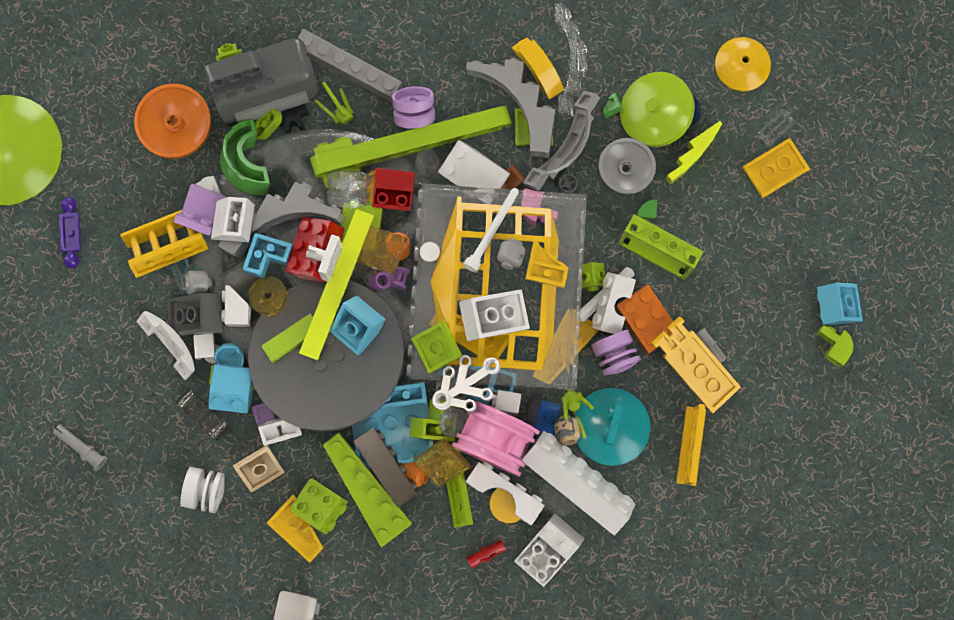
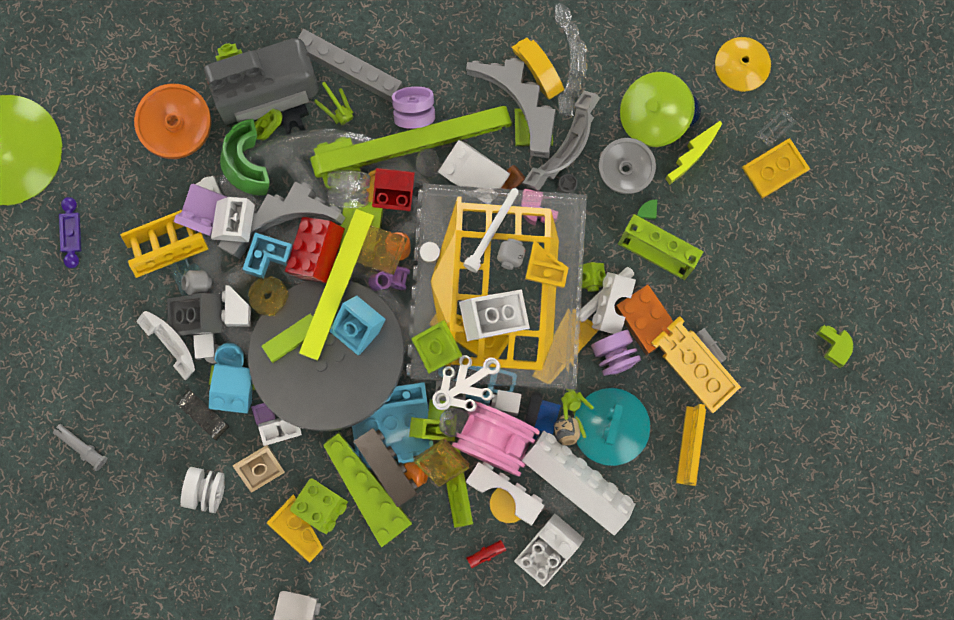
(328, 258): white tile -> none
(613, 106): bright green tile -> none
(839, 303): medium azure slope -> none

